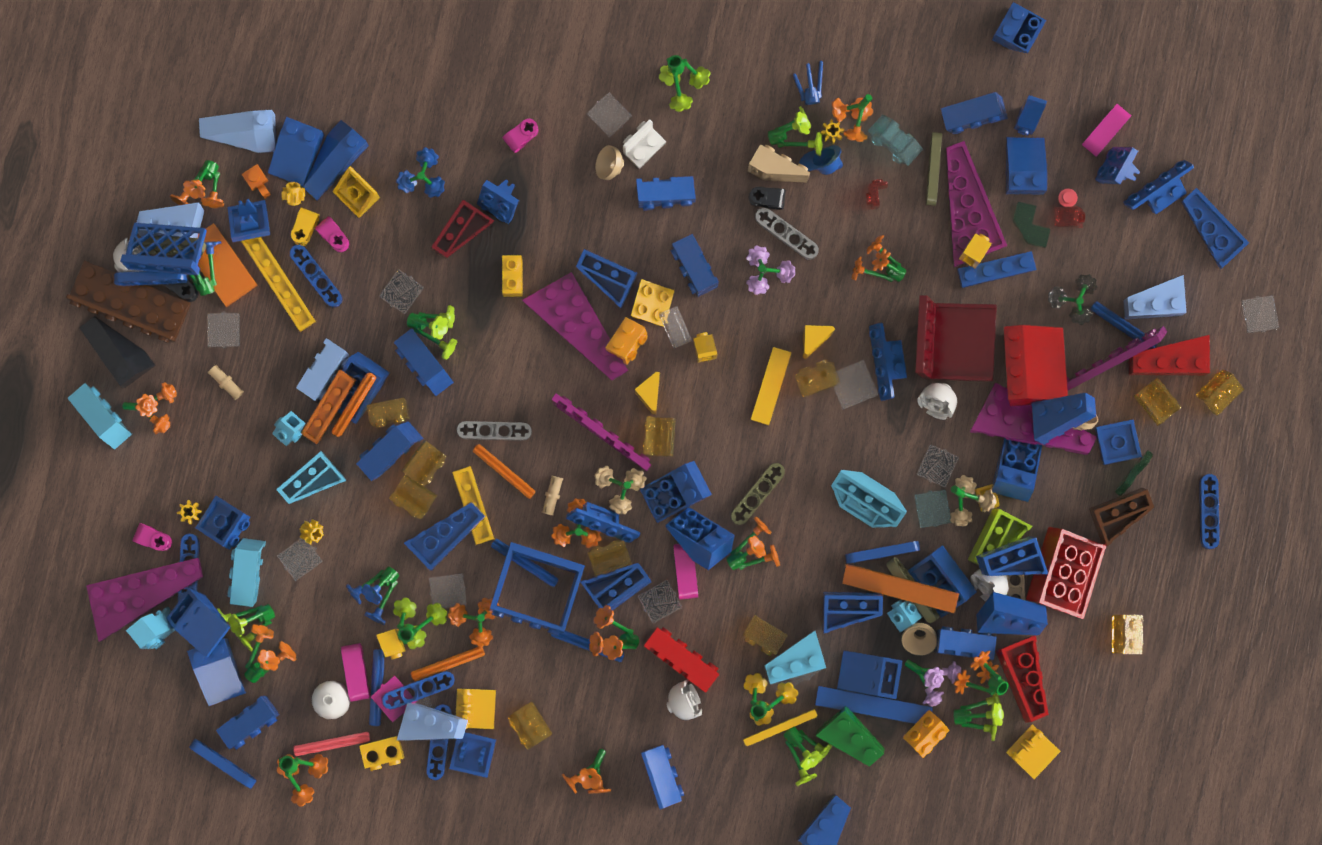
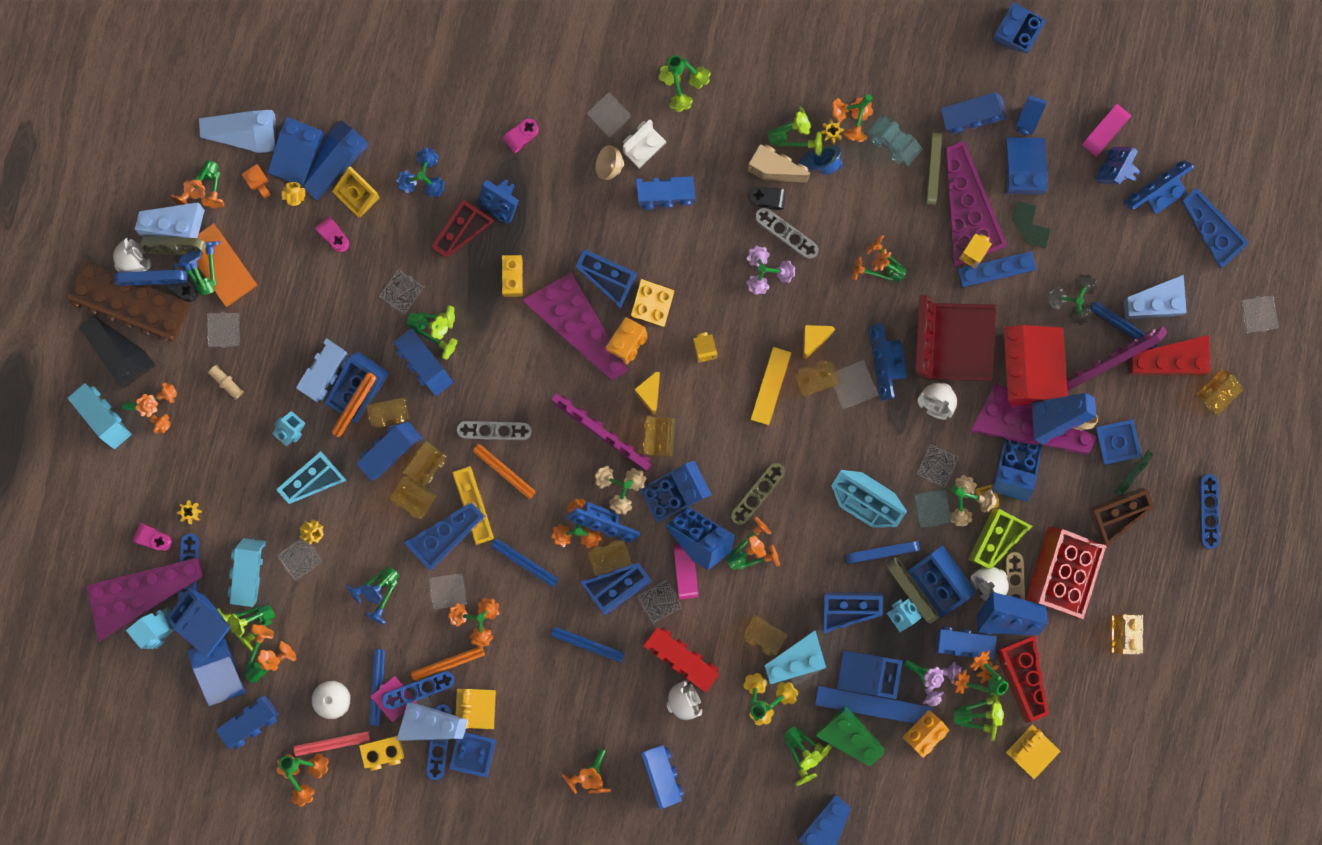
(164, 264): blue fence -> none
(222, 763): blue beam -> none
(223, 523): blue plate -> none
(248, 220): blue plate -> none
(279, 283): yellow tile -> none
(305, 223): yellow piece -> none
(314, 277): blue beam -> none
(328, 406): orange tile -> none
(355, 672): dark pink beam -> none
(391, 644): yellow slope -> none
(412, 634): lime plant -> none
(529, 725): clear yellow bracket -> none
(546, 559): blue window -> none
(552, 495): tan pin -> none
(611, 646): orange plant -> none
(675, 327): clear tile -> none
(694, 265): blue wedge -> none
(780, 727): yellow tile -> none
(811, 96): blue plant -> none
(872, 196): clear red bracket -> none
(900, 588): orange tile -> none
(919, 645): tan piece -> none
(1015, 558): blue wedge -> none
(1067, 198): coral plate -> none
(1069, 217): clear red bracket -> none
(1157, 401): clear yellow bracket -> none

